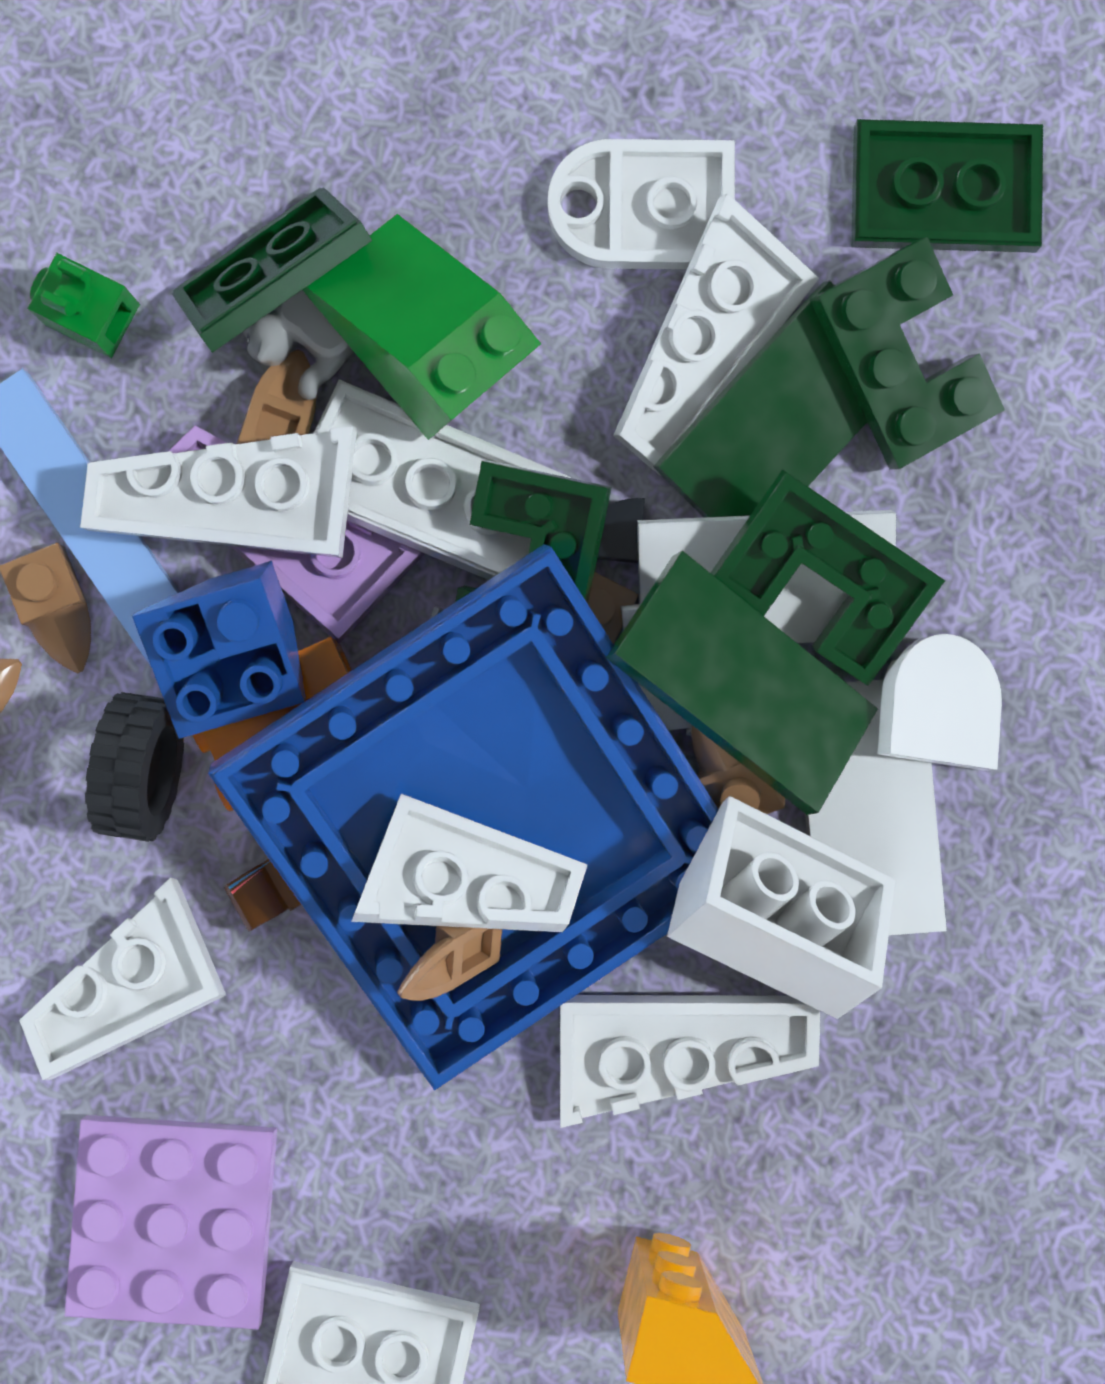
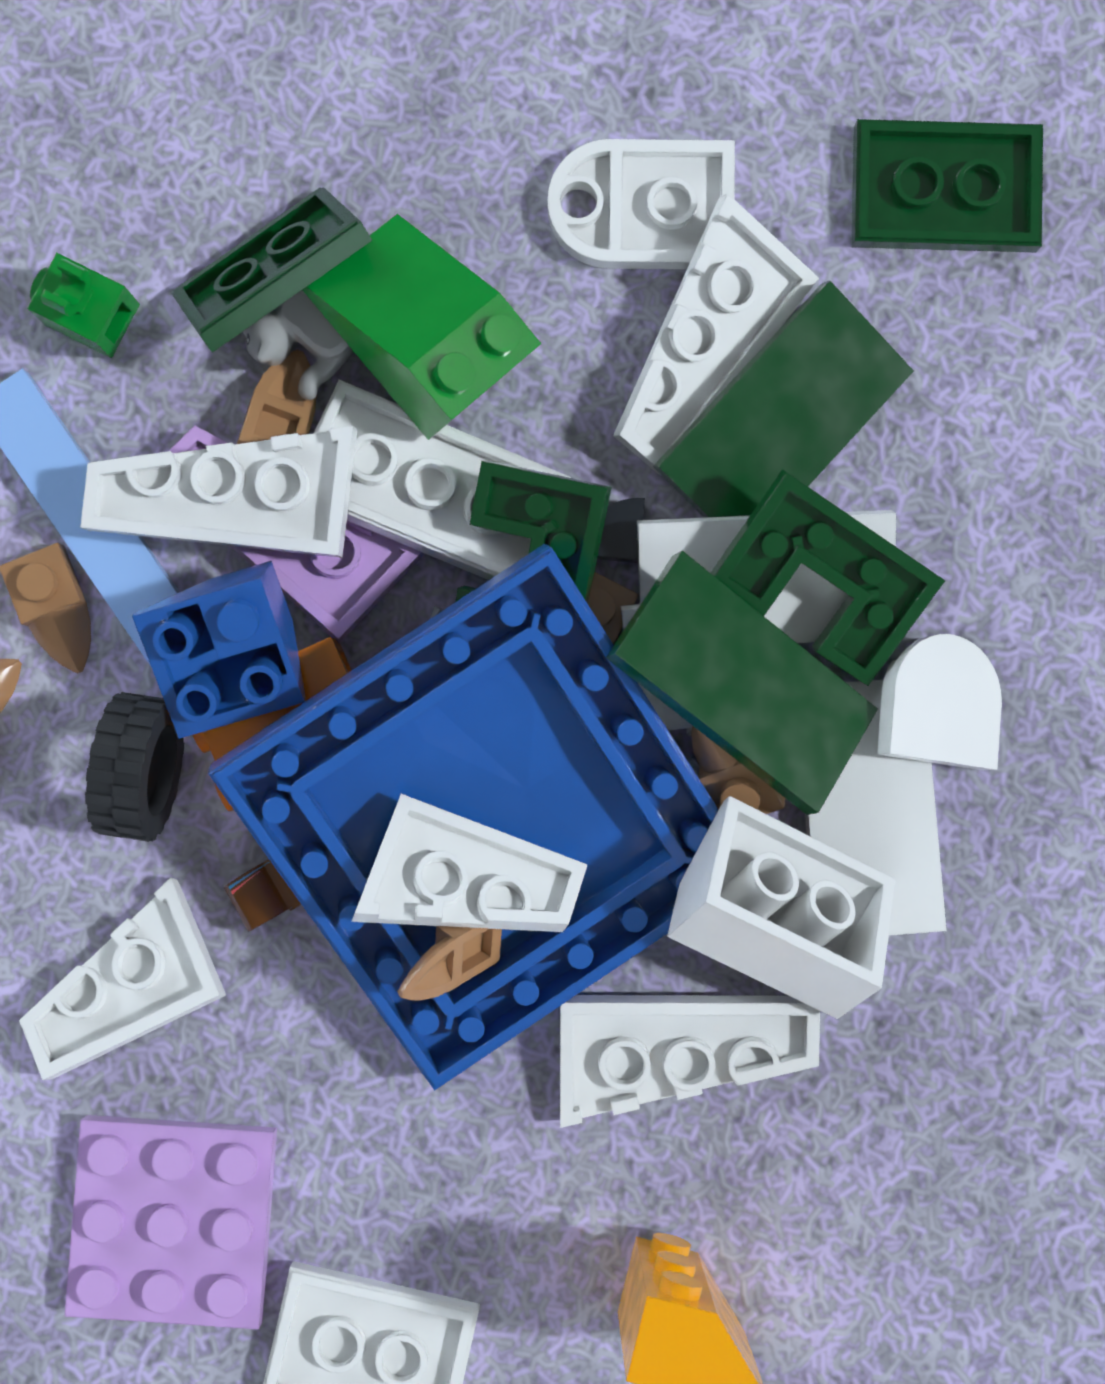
(864, 329): dark green plate -> none

